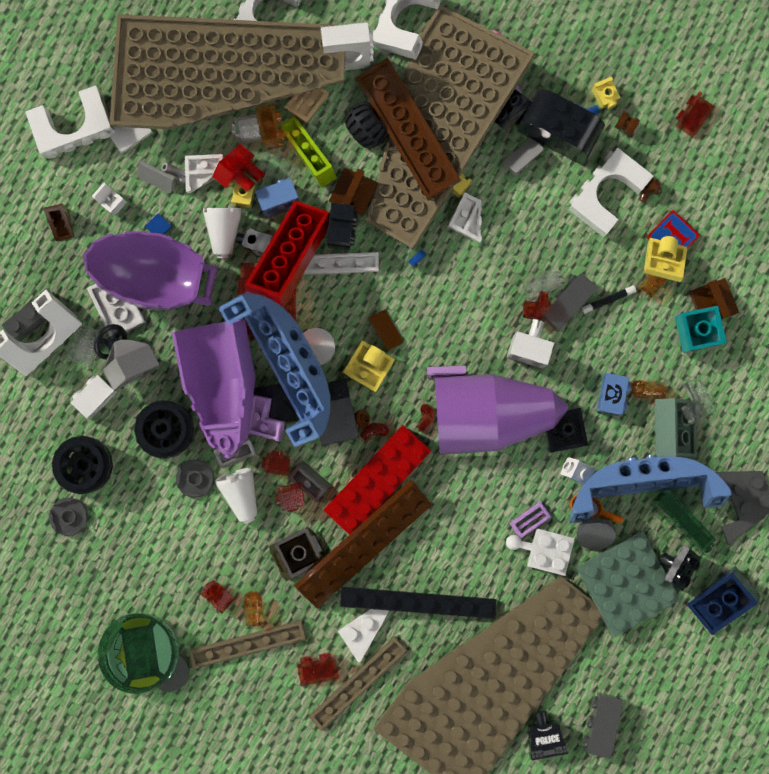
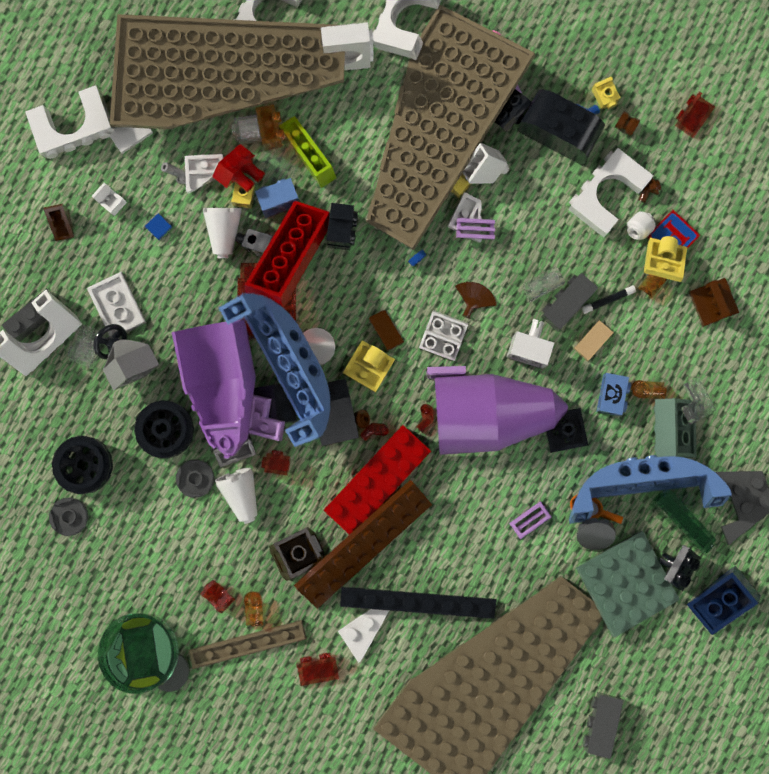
(93, 397): white brick -> none
(149, 270): medium lavender windscreen -> none
(156, 177): light grey slope -> none
(290, 497): clear red brick -> none
(307, 104): tan plate -> none
(311, 482): dark grey slope -> none
(343, 263): white tile -> none
(354, 190): reddish brown bracket -> none
(358, 683): dark tan tile -> none
(365, 125): black wheel -> none
(408, 129): reddish brown plate -> none
(443, 335): none -> white slope
(475, 296): none -> reddish brown hand
(485, 165): none -> white torso
(491, 229): none -> lavender tile
(523, 156): light grey slope -> none
(536, 309): clear red bracket -> none
(545, 738): black torso -> none
(547, 552): white plate -> none
(577, 470): white bracket -> none
(593, 340): none -> tan tile
(641, 225): none -> white head
(700, 329): teal slope -> none

